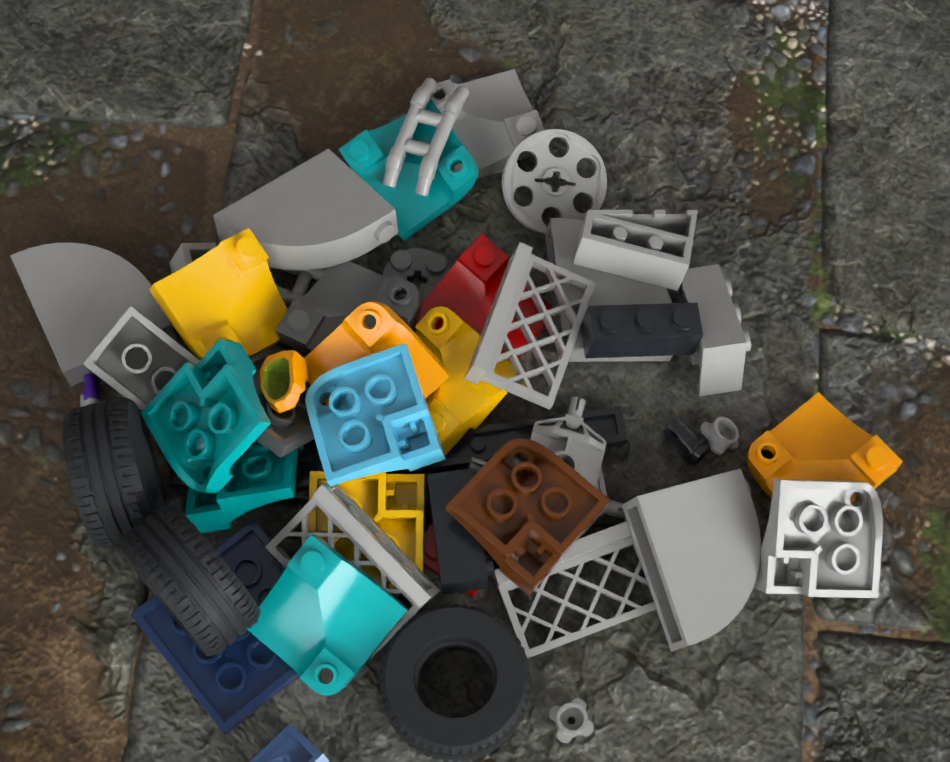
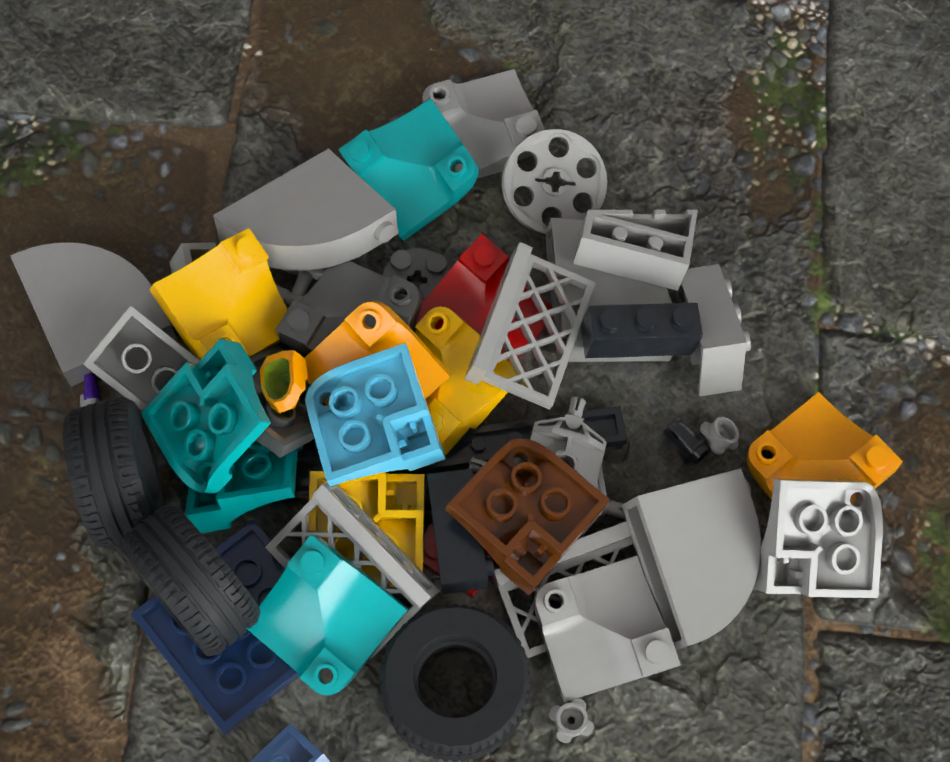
(430, 152): light grey piece -> none
(603, 630): none -> light grey slope

